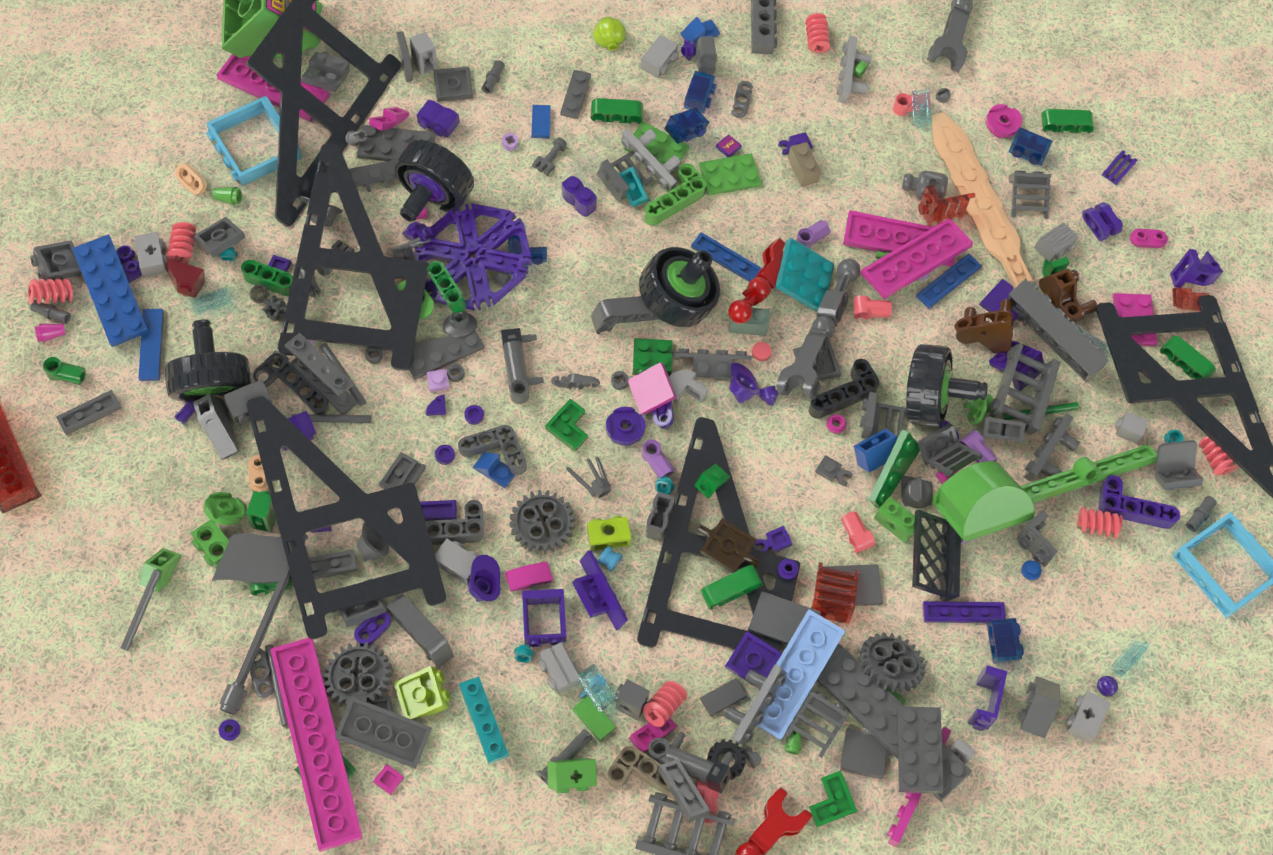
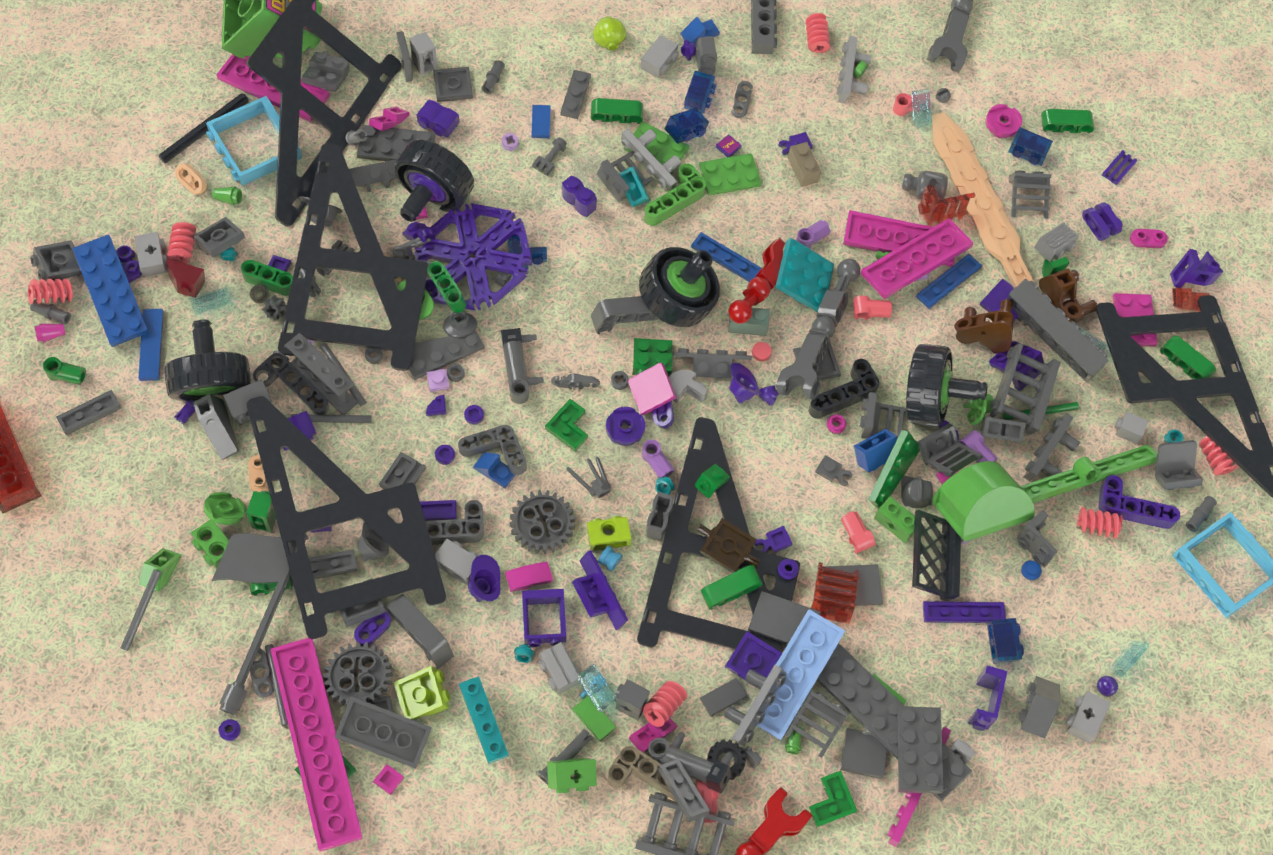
(201, 129): none -> black axle
(892, 662): dark grey gear -> none

